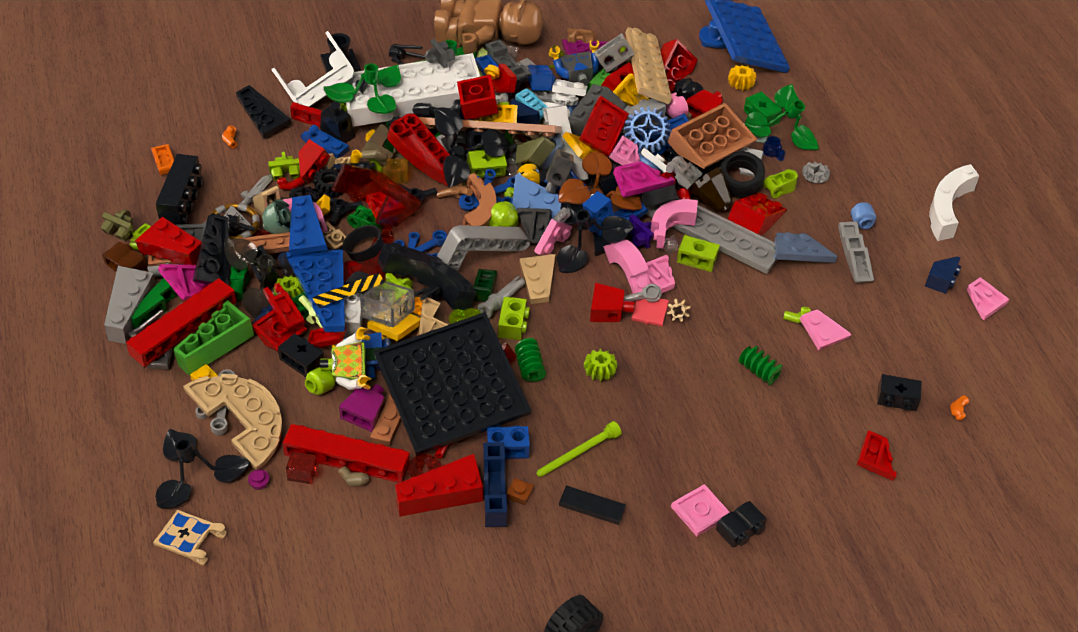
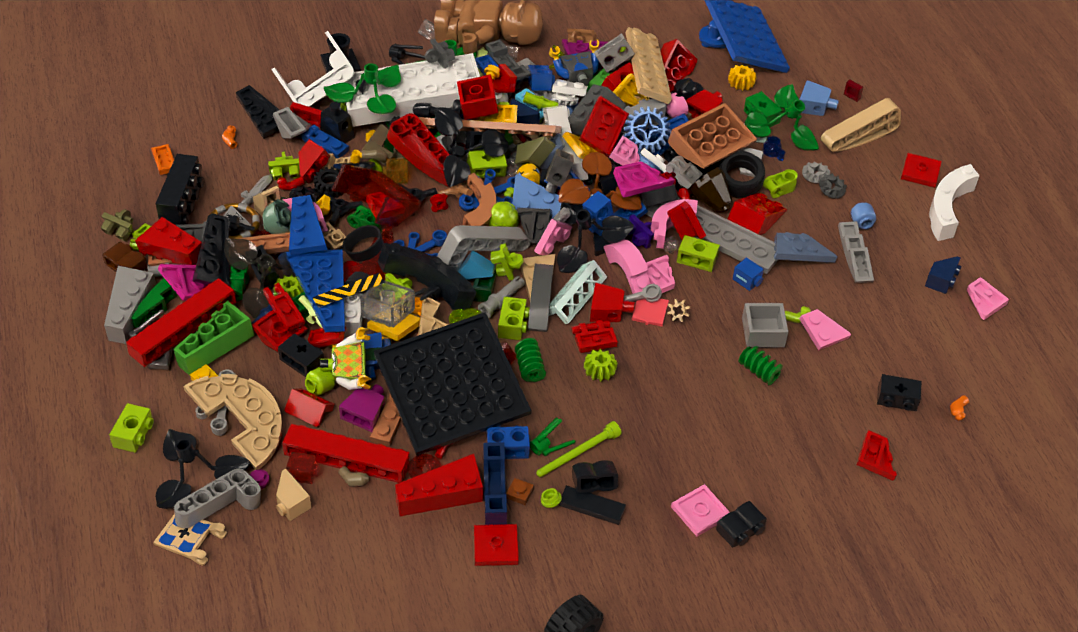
(131, 428): none -> lime brick
(214, 496): none -> light grey beam
(290, 123): none -> light grey slope
(291, 497): none -> tan slope
(307, 406): none -> panel
(427, 30): none -> clear plate
(438, 198): none -> red plate
(476, 266): none -> dark azure slope
(495, 545): none -> red plate
(507, 260): none -> lime hips
(538, 101): none -> lime pin
(540, 297): none -> dark grey slope
(541, 442): none -> green plant
(550, 498): none -> lime plate
(576, 283): none -> light aqua fence
(594, 336): none -> red plate
(595, 476): none -> black brick
(685, 221): none -> red panel
(748, 274): none -> blue brick
(764, 325): none -> light grey piece
(817, 99): none -> medium blue torso
(825, 186): none -> dark grey gear
(853, 90): none -> dark red tile
(864, 126): none -> tan beam
(921, 170): none -> red plate

